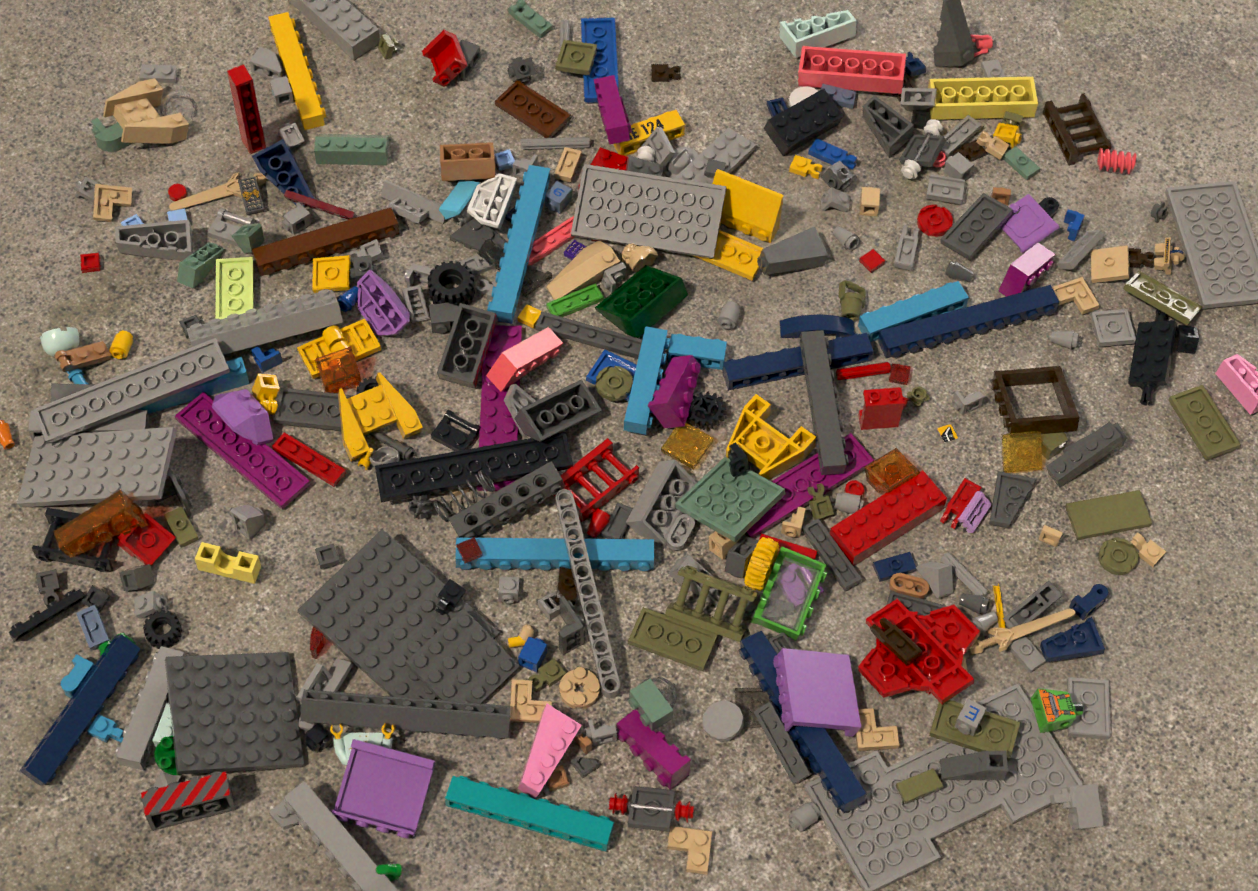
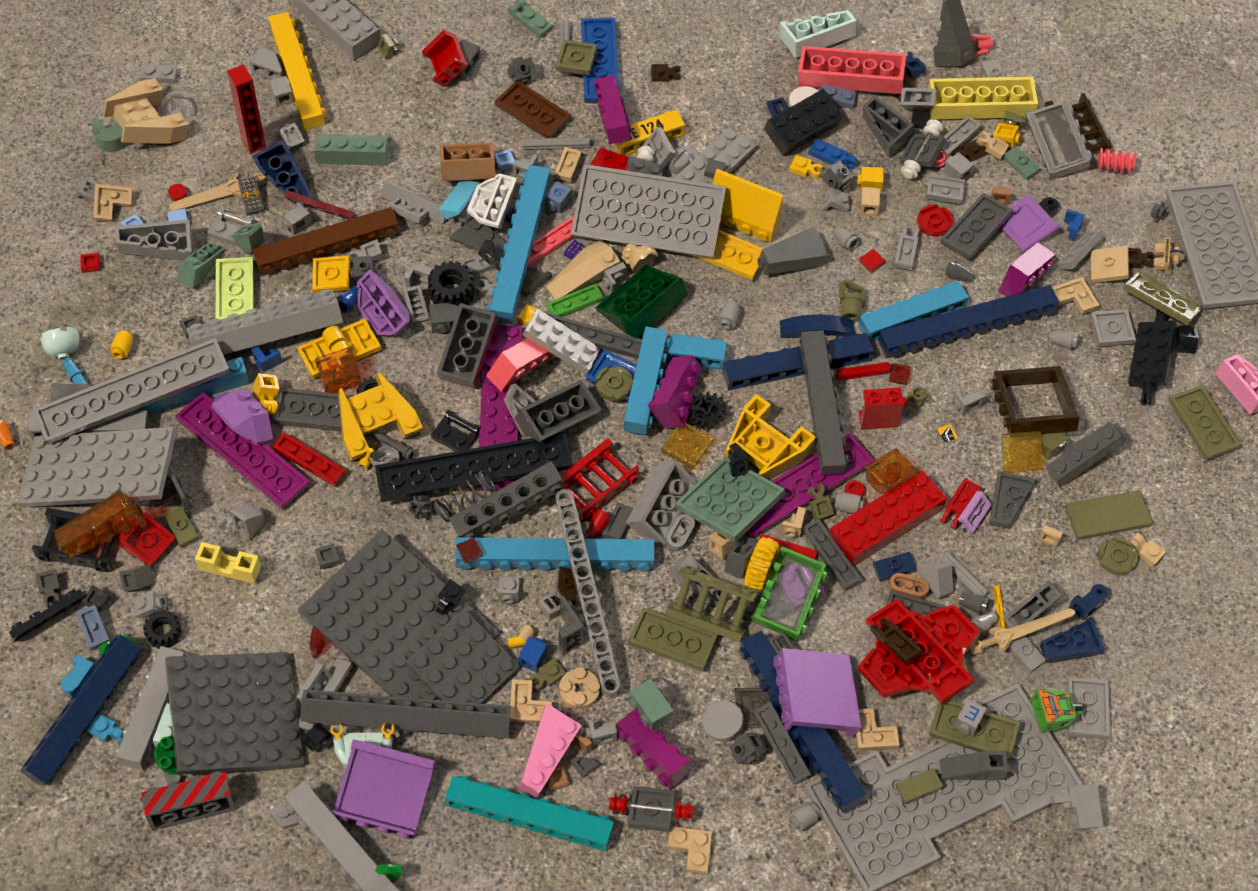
(83, 356): medium nougat plate -> none
(561, 341): none -> light grey plate
(747, 748): none -> dark grey brick
(870, 177): none -> yellow brick
(1059, 139): none -> window

